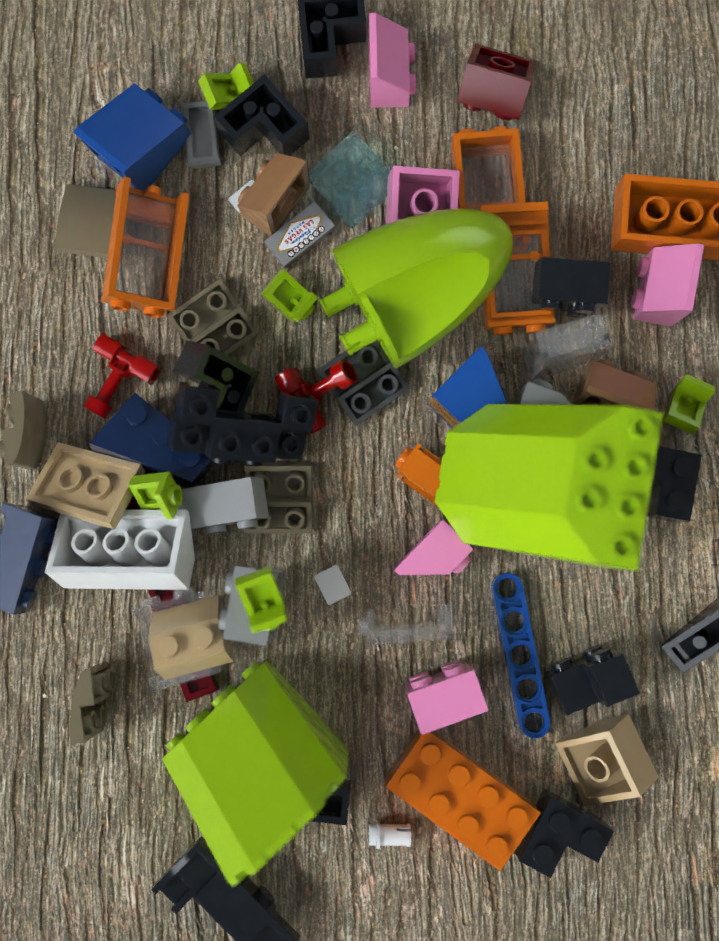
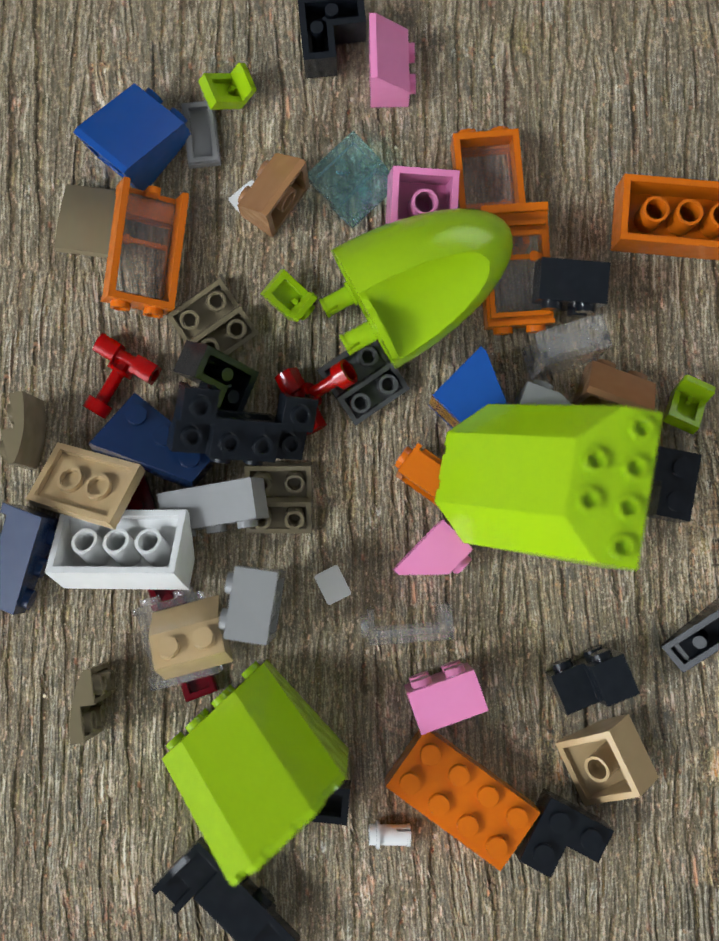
(157, 491): lime bracket -> none
(261, 113): black brick -> none
(261, 600): lime bracket -> none
(299, 235): tile -> none
(496, 82): dark red slope -> none
(527, 670): blue beam -> none
(667, 284): bright pink slope -> none

